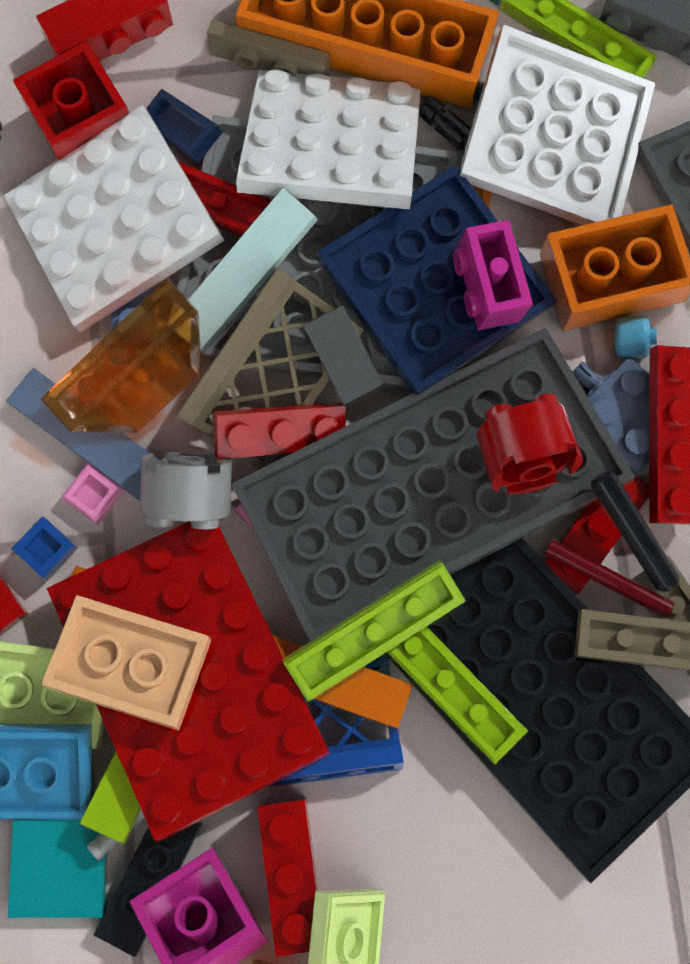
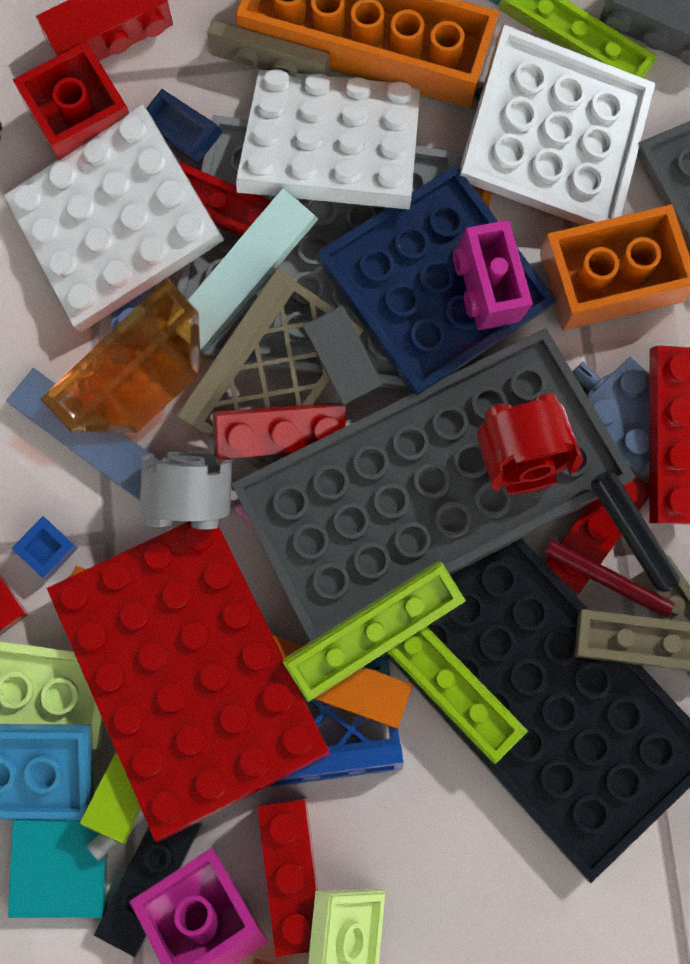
(93, 494): bright pink tile -> none
(127, 662): light nougat plate -> none
(446, 122): black axle -> none
(633, 337): medium azure piece -> none

